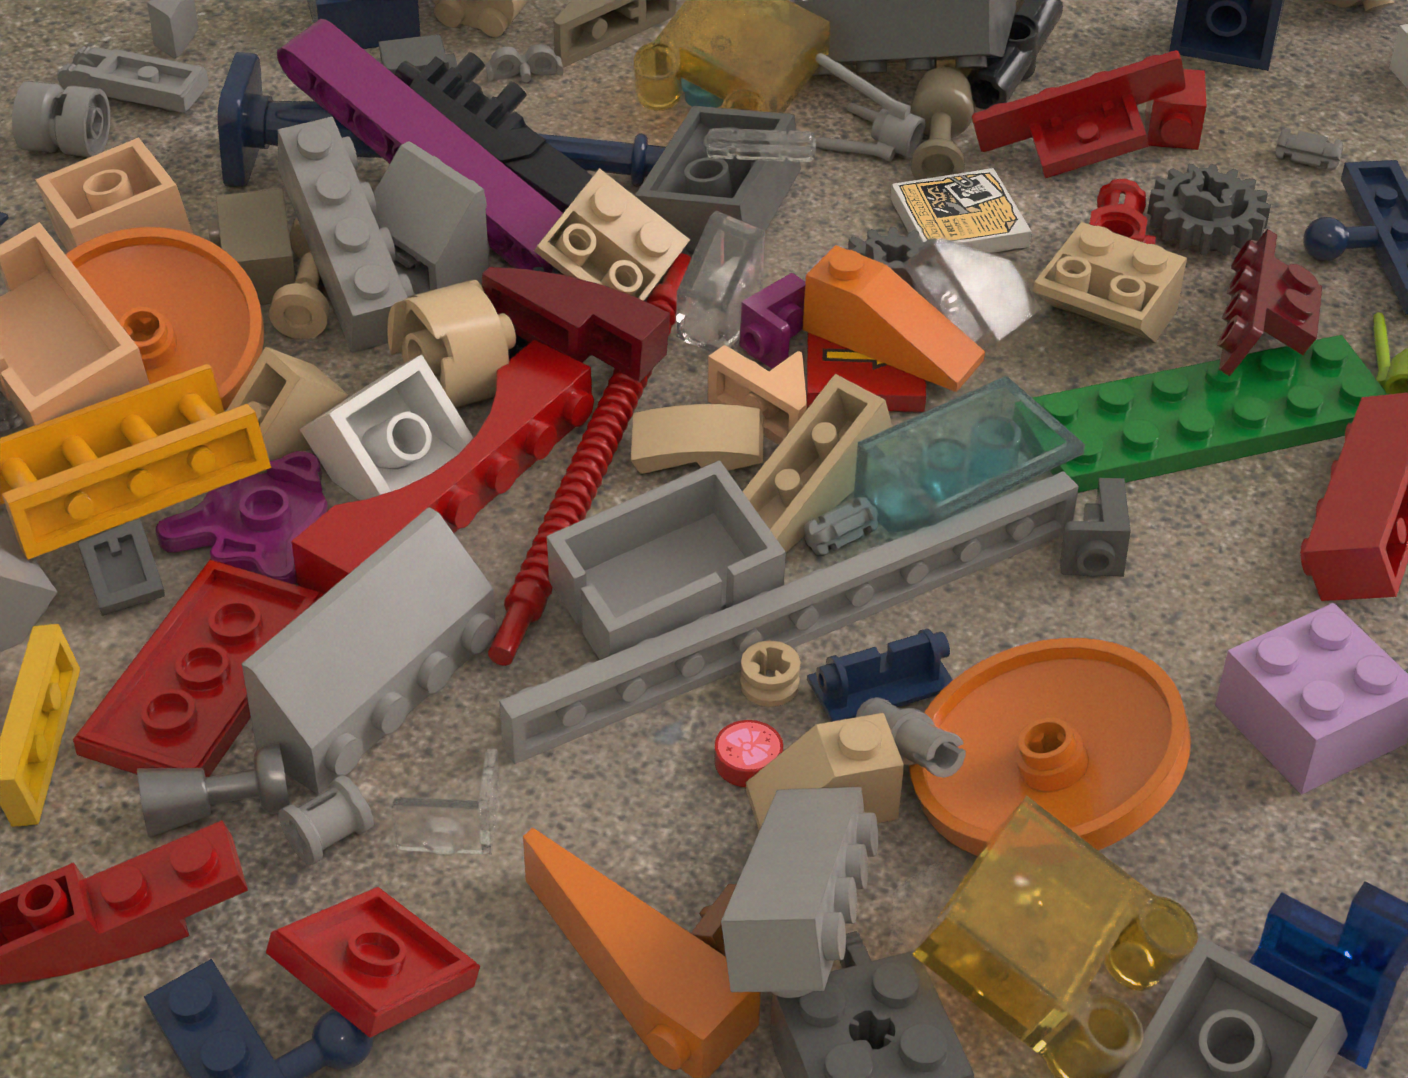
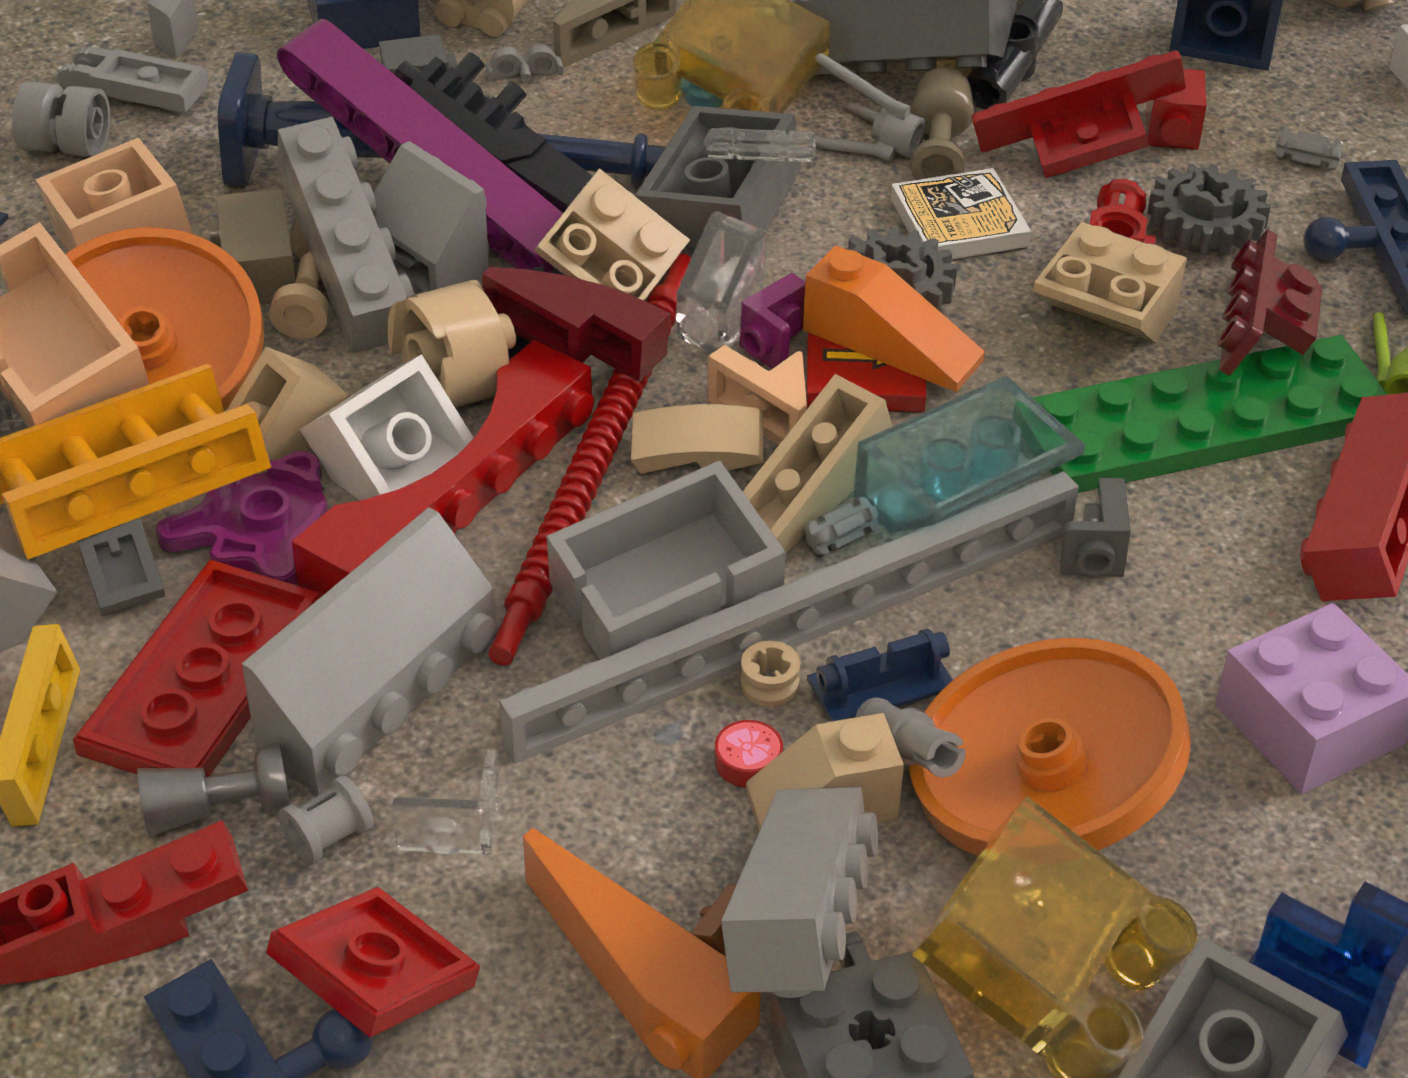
(973, 290): clear slope -> none

